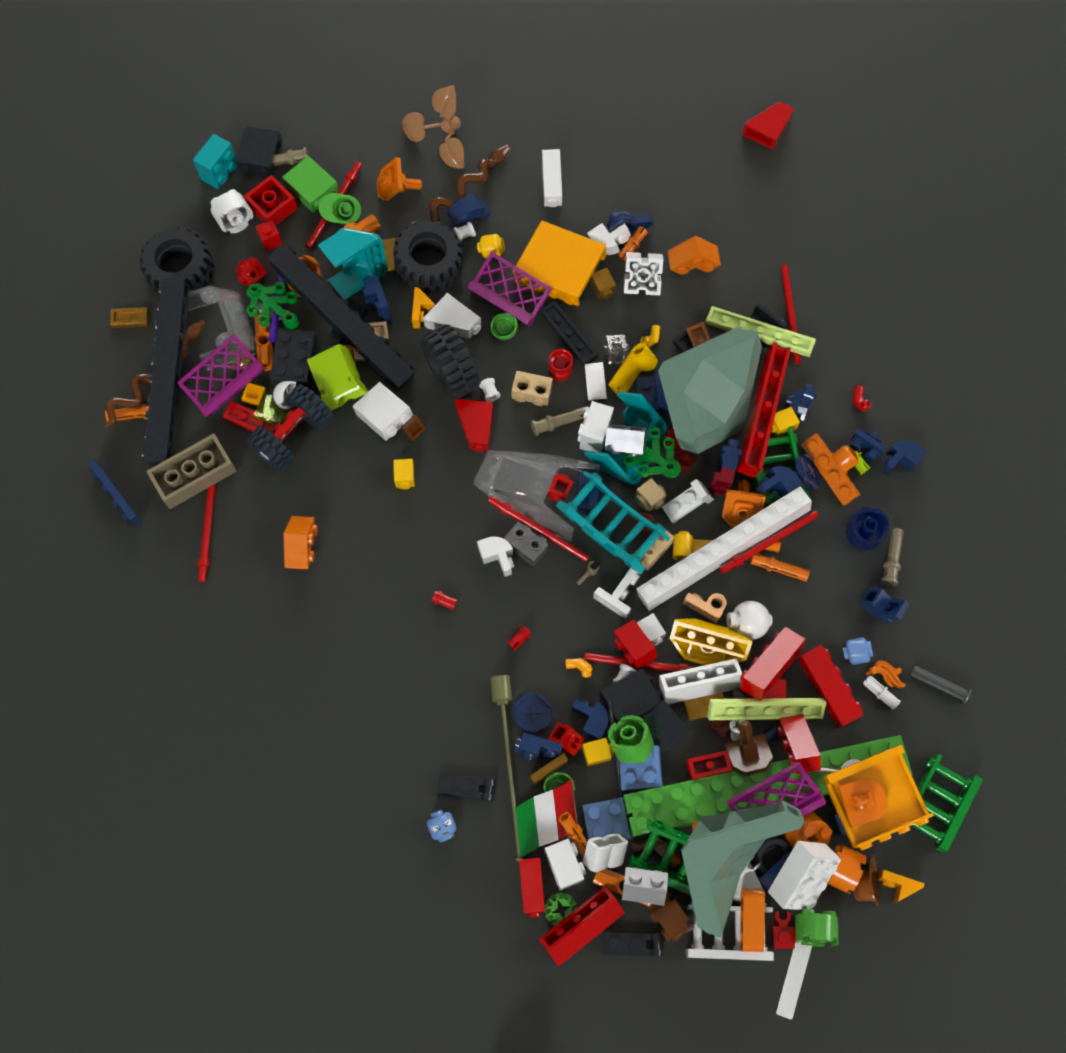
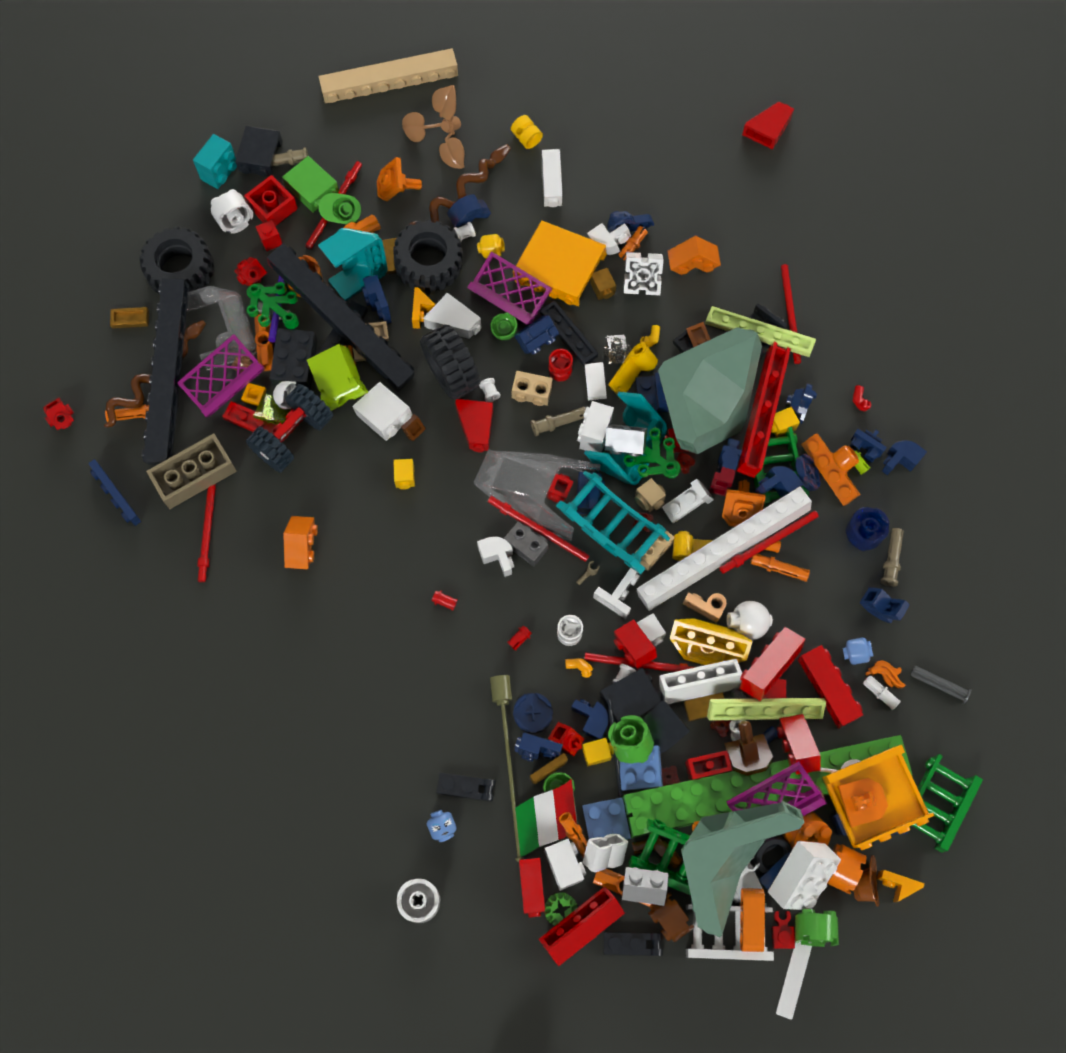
(58, 414): none -> red brick
(388, 75): none -> tan brick
(406, 901): none -> white brick
(526, 132): none -> yellow wheel
(537, 334): none -> dark blue brick
(569, 630): none -> white wheel
(672, 771): none -> clear red plate

